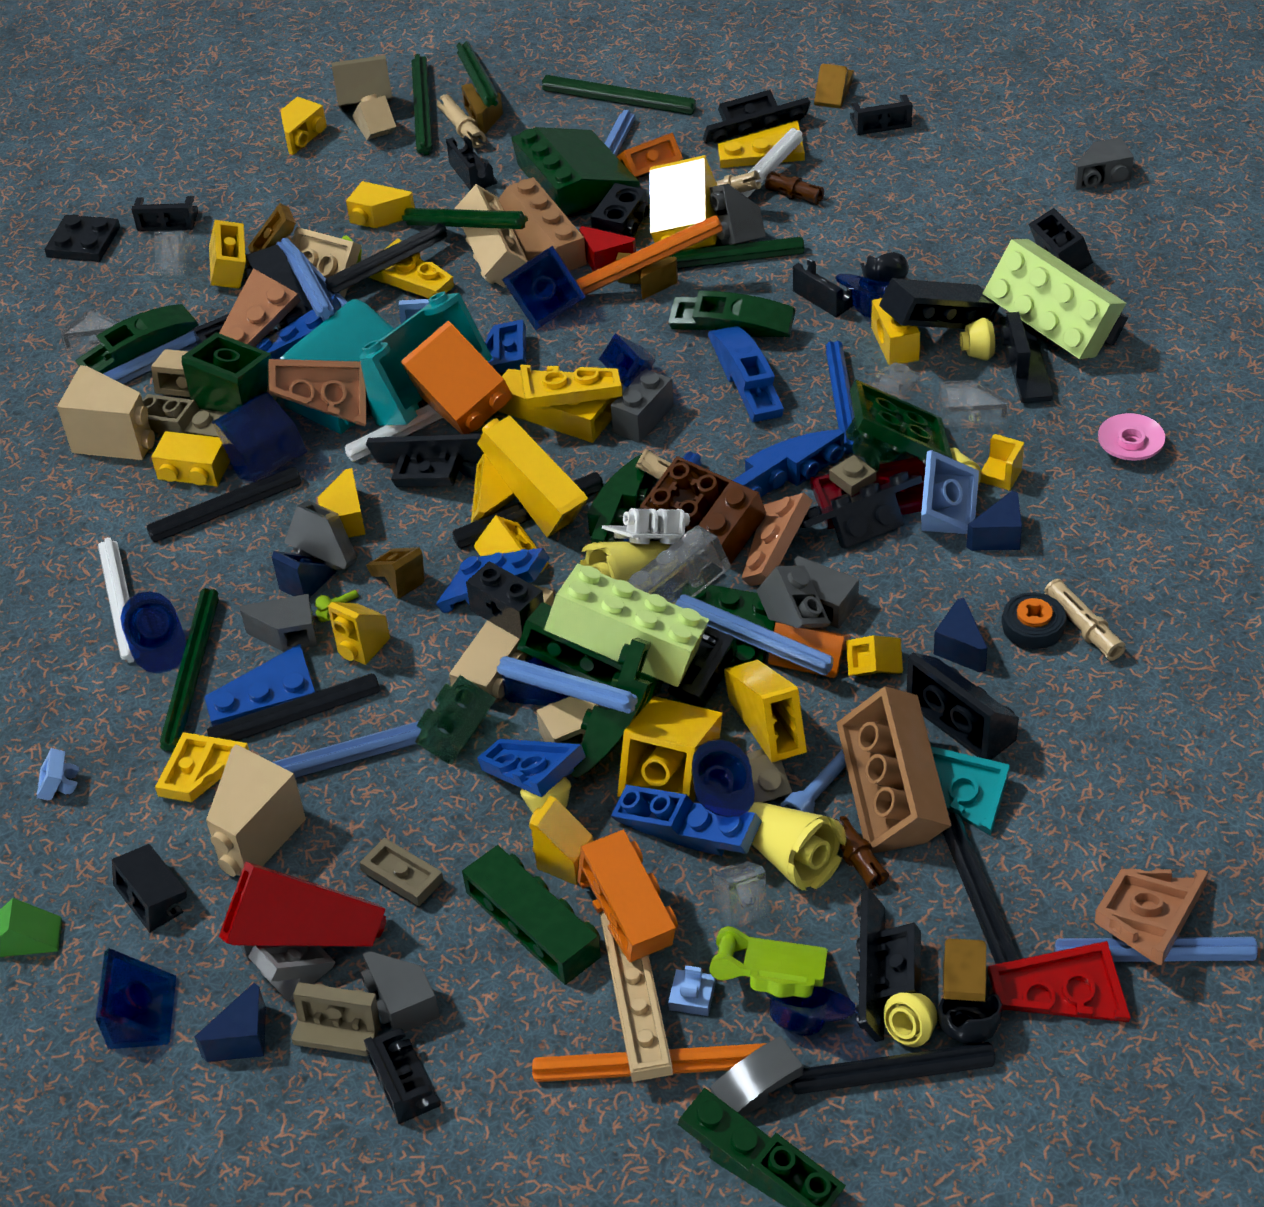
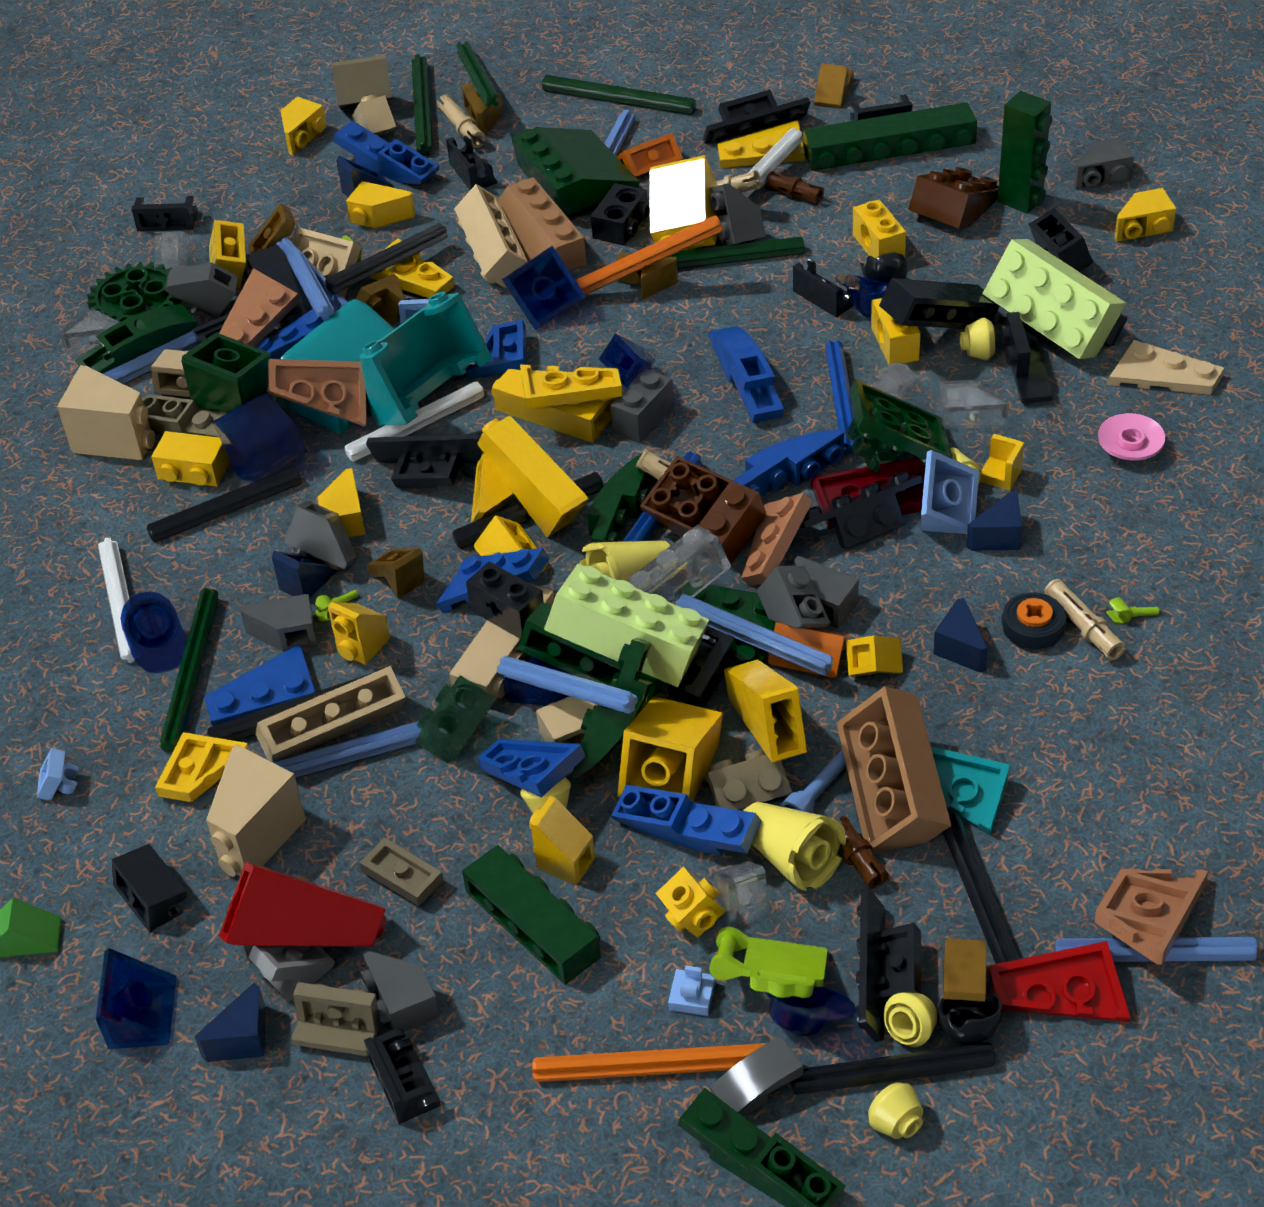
(82, 238): black plate -> none
(131, 291): none -> dark green gear
(203, 286): none -> dark grey slope
(330, 715): none -> tan brick
(353, 174): none -> dark blue slope
(383, 297): none -> pearl gold slope
(390, 160): none -> blue slope
(456, 379): orange slope -> none
(465, 218): dark green axle -> none
(603, 246): red slope -> none
(626, 895): orange wedge -> none
(638, 1012): tan tile -> none
(648, 524): white hinge -> none
(690, 902): none -> yellow brick
(723, 778): clear blue piece -> none
(726, 309): dark green slope -> none
(852, 475): dark tan plate -> none
(878, 229): none -> yellow brick
(889, 136): none -> dark green brick
(896, 1111): none -> light yellow cone
(953, 196): none -> reddish brown slope
(960, 707): black slope -> none
(1024, 152): none -> dark green brick
(1123, 613): none -> lime hand
(1145, 215): none -> yellow slope
(1160, 367): none -> tan wing

